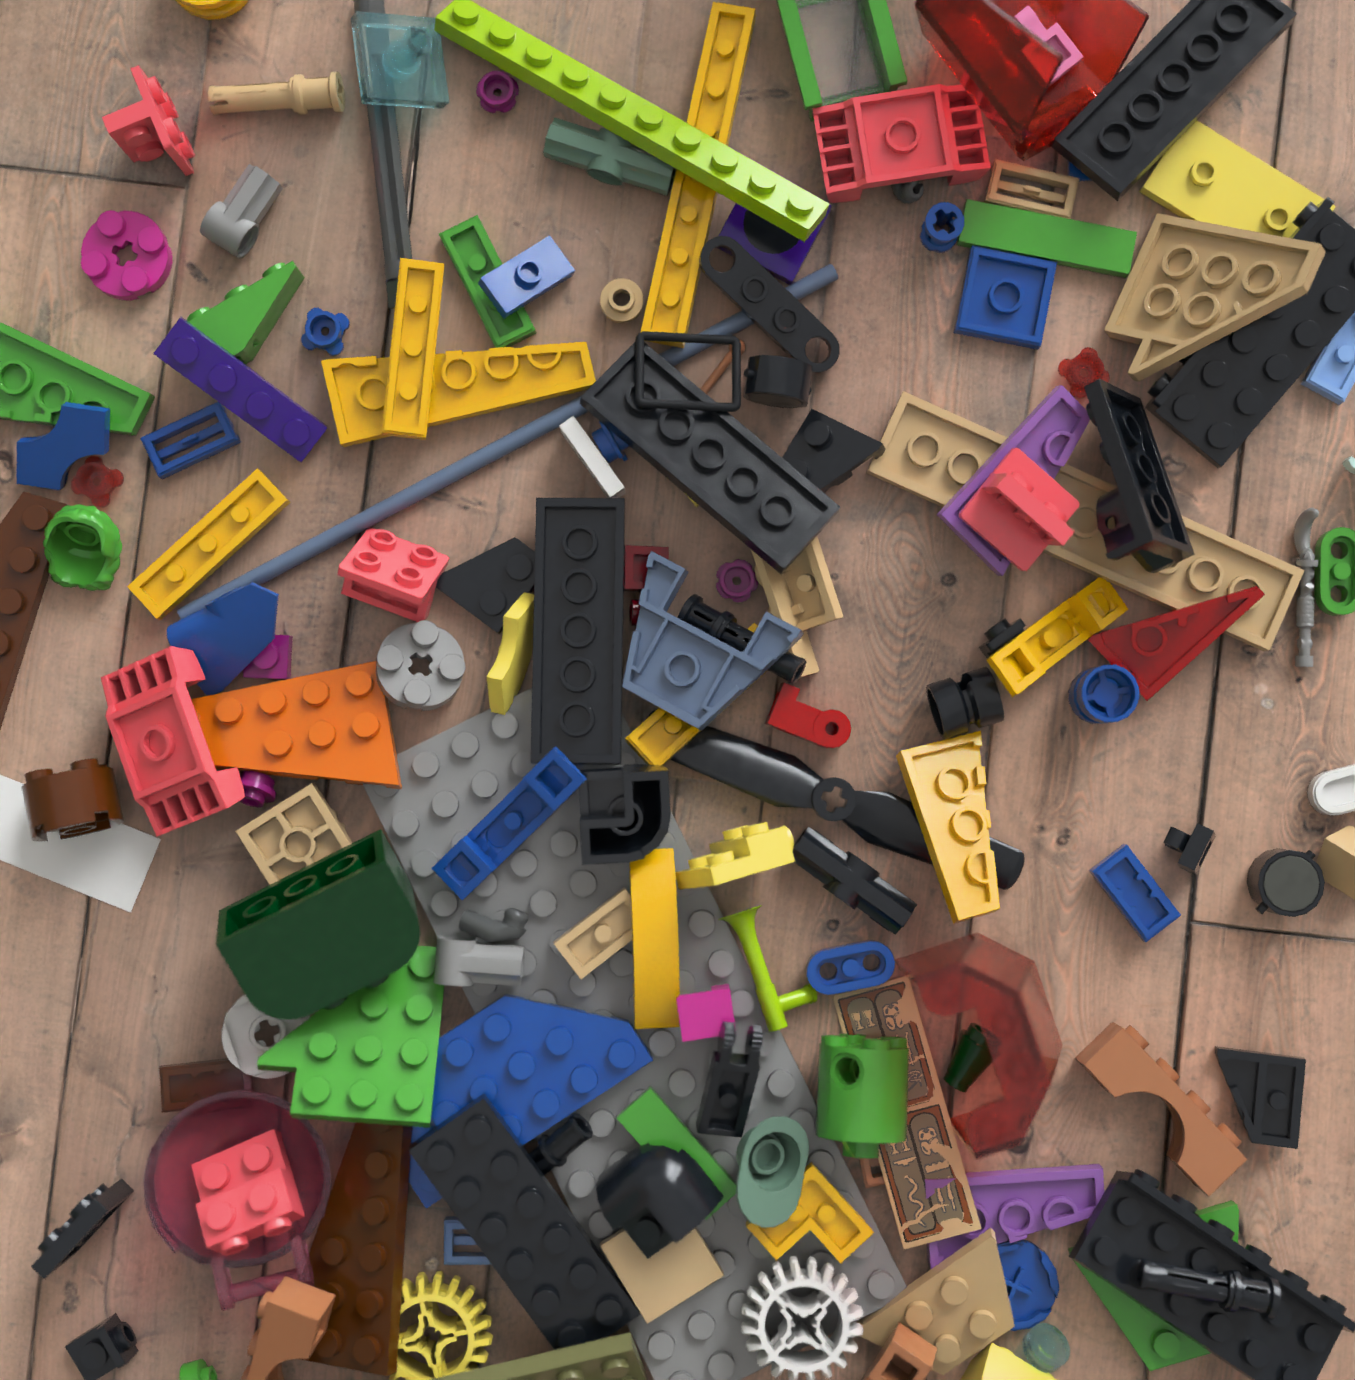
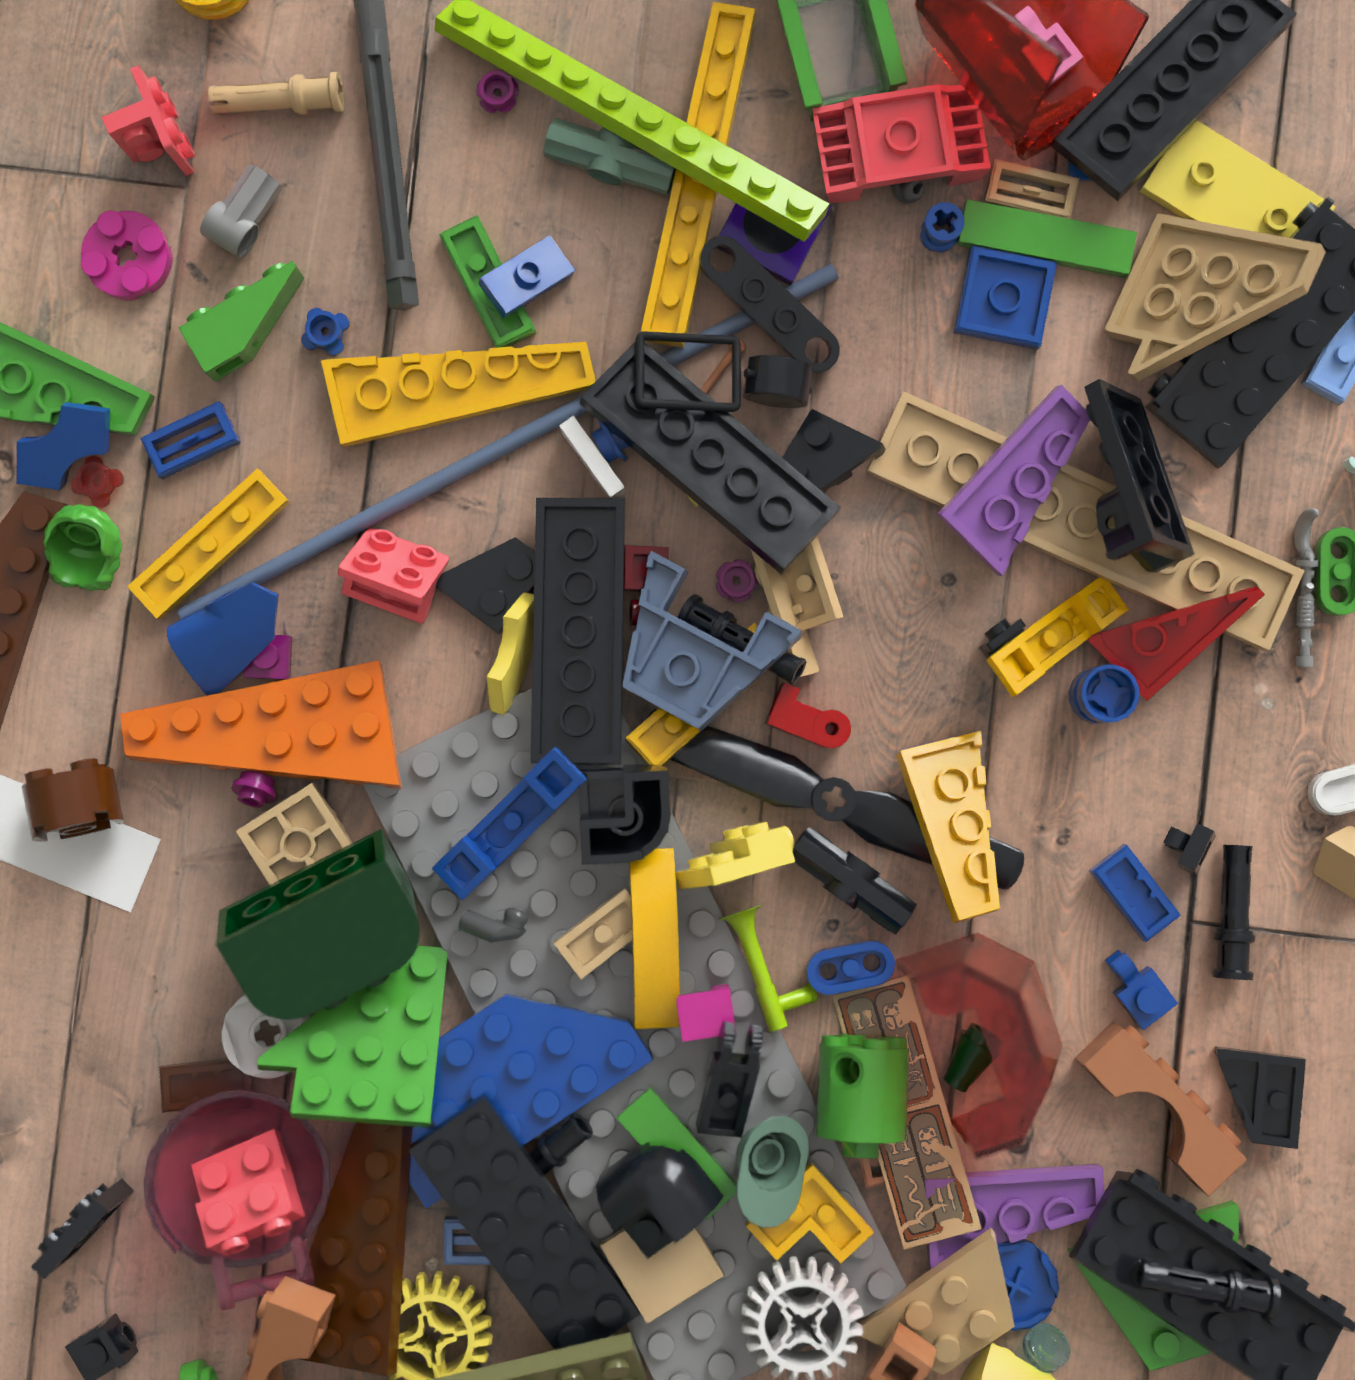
(164, 741): coral plate -> none
(240, 389): dark purple plate -> none
(399, 60): clear light blue tile -> none
(413, 349): yellow tile -> none
(416, 690): light grey plate -> none
(466, 962): light grey piece -> none
(621, 313): tan plate -> none
(965, 702): black wheel -> none
(1020, 510): coral bracket -> none
(1086, 360): clear red plate -> none
(1142, 992): none -> blue plate
(1234, 932): none -> black pin
(1285, 882): piece -> none

